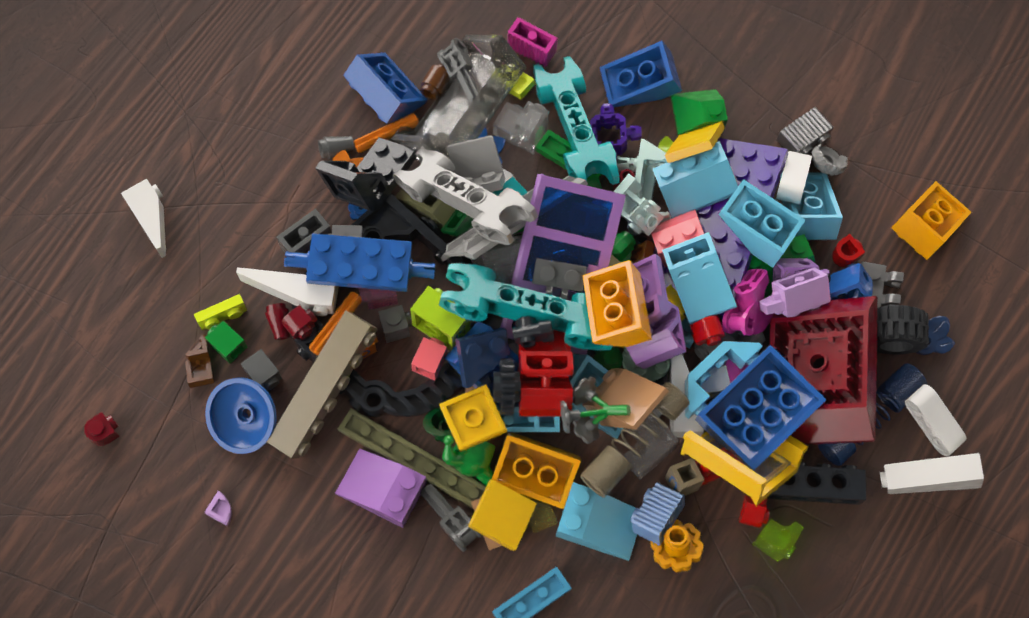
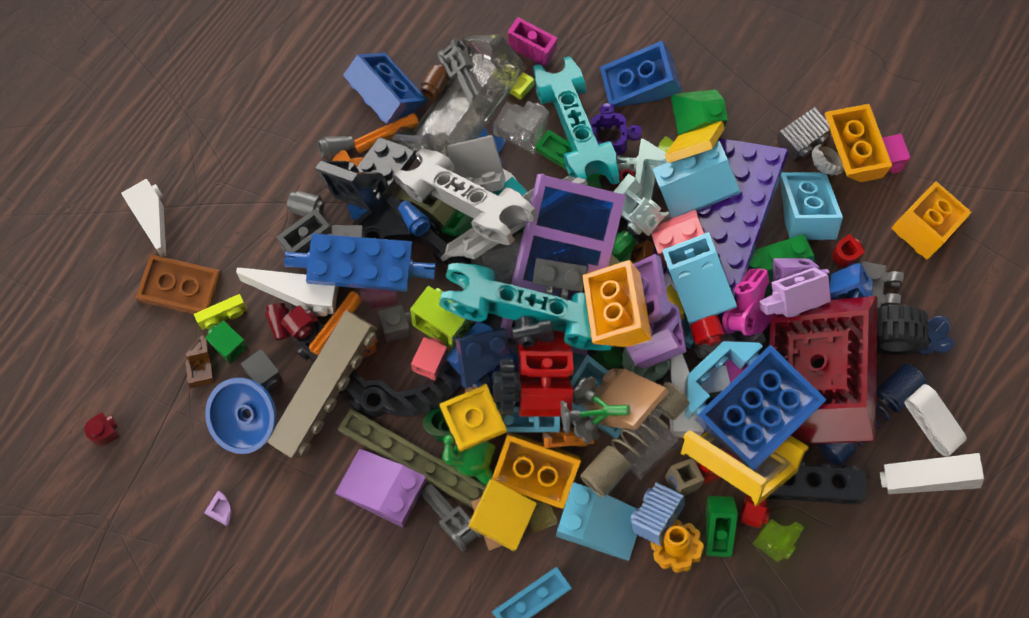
(177, 285): none -> dark orange tile
(303, 203): none -> dark grey brick
(415, 220): none -> blue cone
(561, 438): none -> orange wing
(720, 525): none -> green slope
(760, 222): medium azure slope -> none
(794, 177): white beam -> none
(859, 143): none -> light orange slope
(897, 152): none -> dark pink brick

